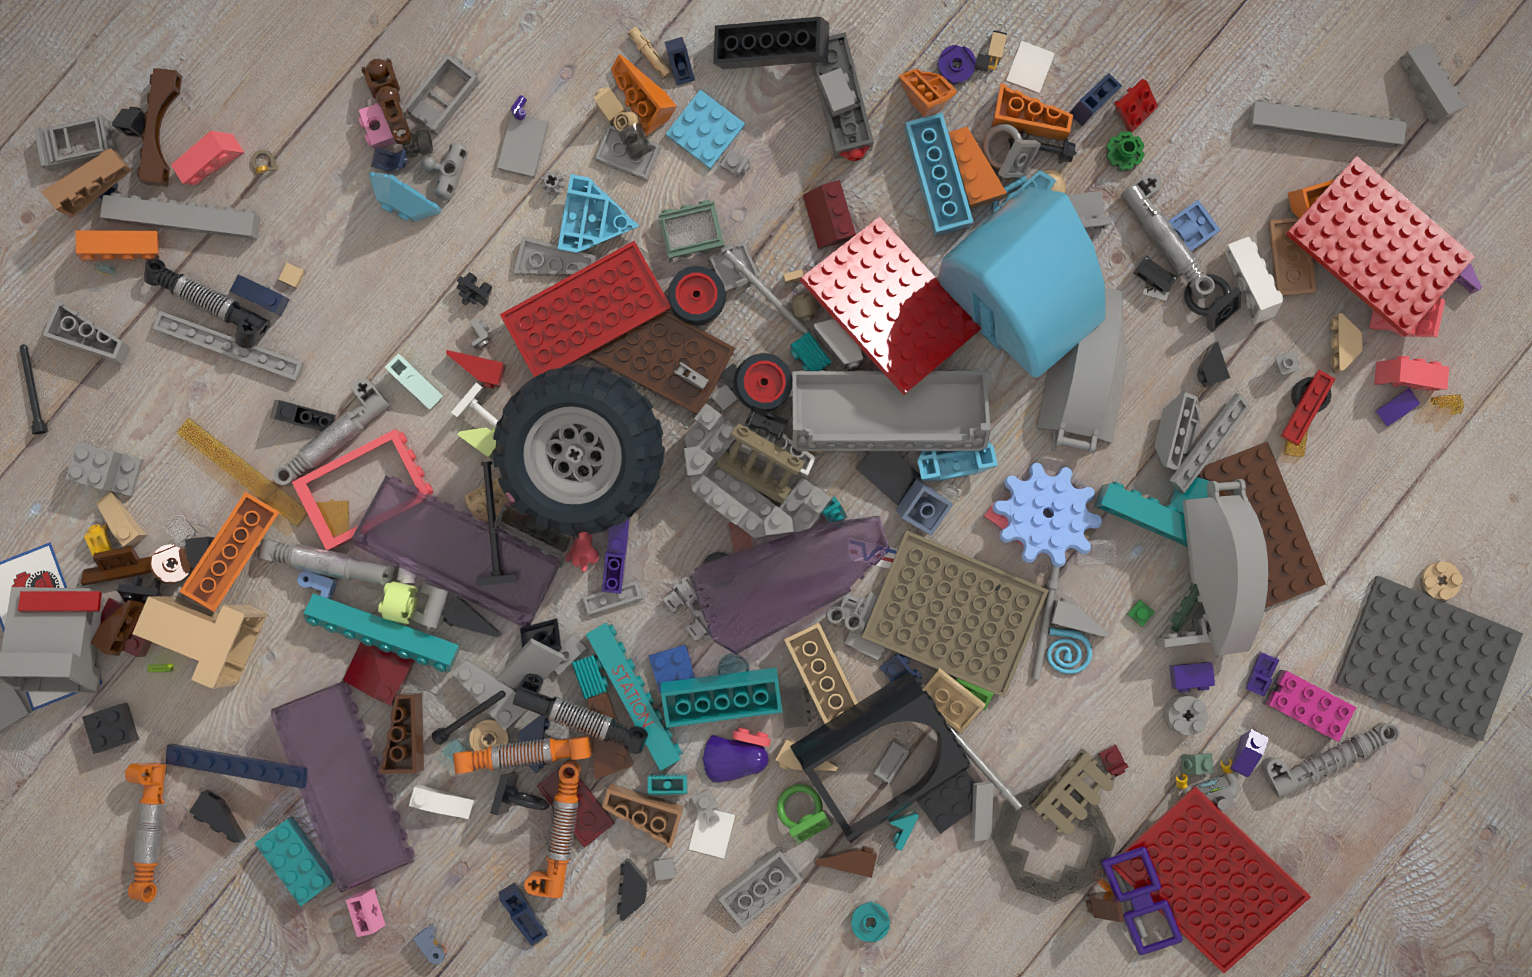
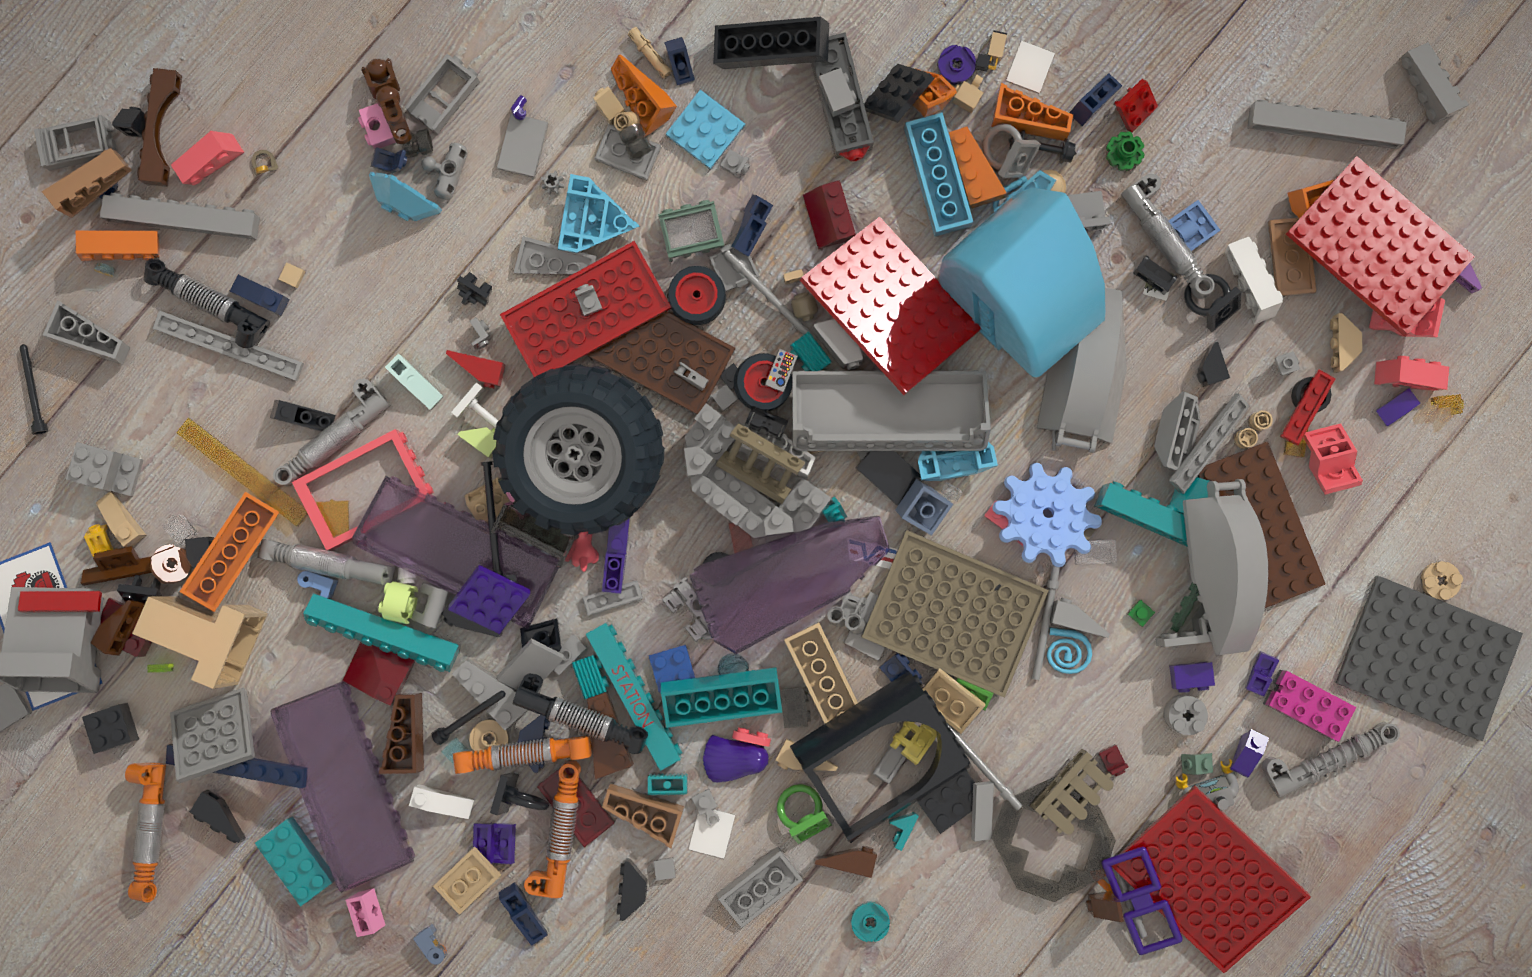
(211, 735): none -> light grey plate
(467, 880): none -> tan plate
(489, 599): none -> dark purple plate
(495, 841): none -> dark purple slope
(588, 299): none -> light grey bracket
(752, 224): none -> dark blue slope
(781, 370): none -> tile
(897, 92): none -> black plate
(918, 744): none -> light yellow plate
(968, 95): none -> tan brick
(1249, 438): none -> tan wheel
(1256, 420): none -> tan wheel
(1332, 459): none -> coral bracket

